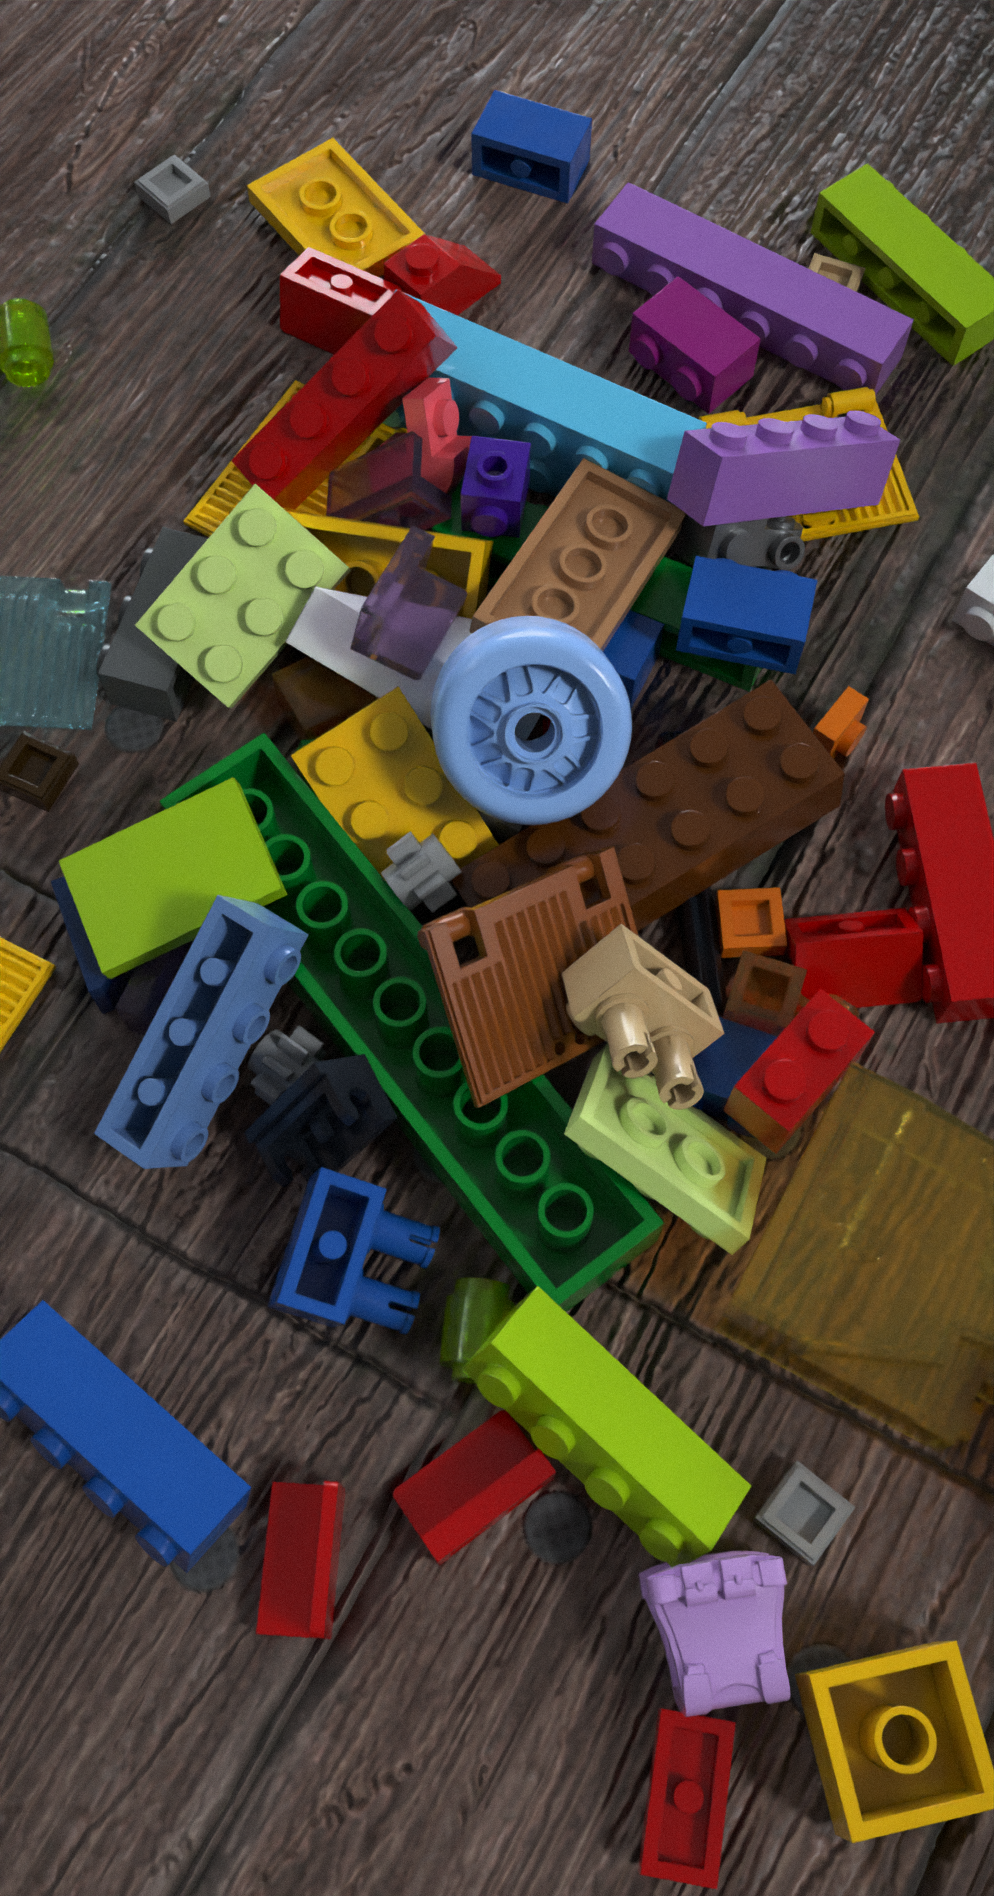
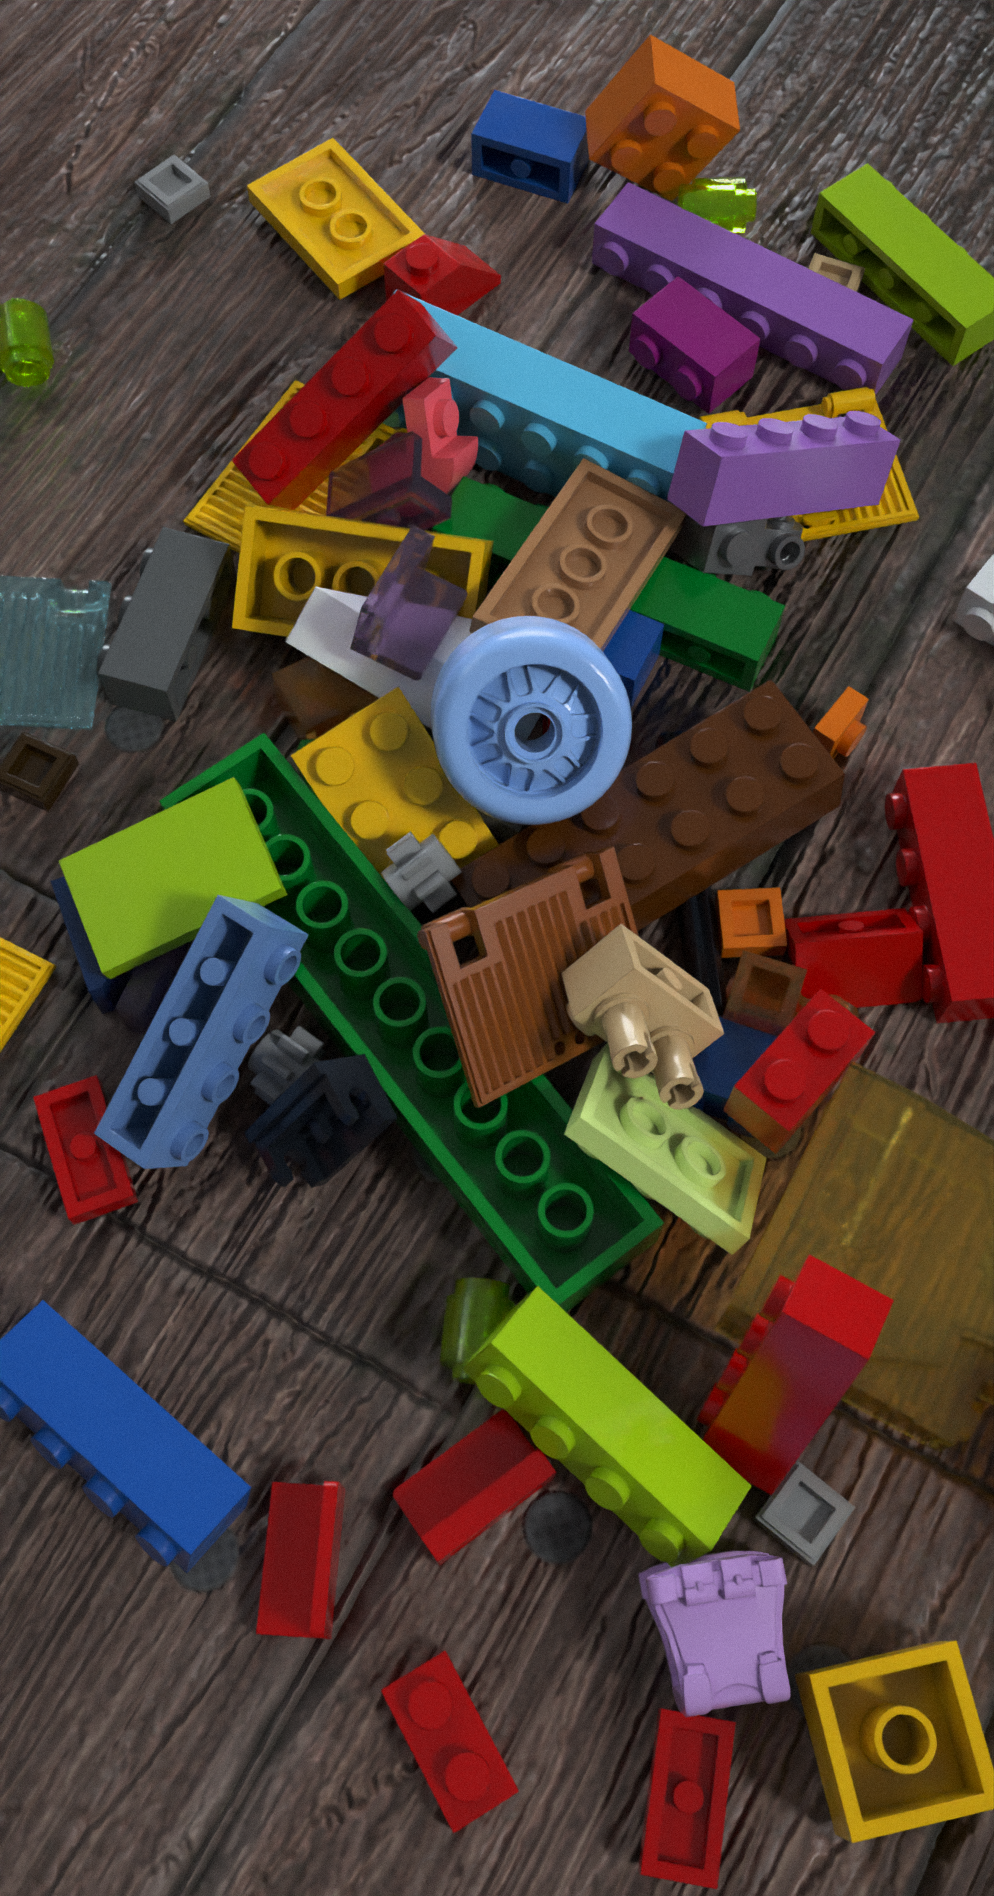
(87, 1169): none -> red plate
(241, 596): yellowish green plate -> none
(327, 1249): blue brick -> none
(328, 299): red panel -> none
(450, 1741): none -> red plate
(495, 486): dark purple brick -> none
(661, 118): none -> orange brick
(720, 201): none -> clear neon green brick
(746, 614): blue brick -> none
(791, 1370): none -> red brick

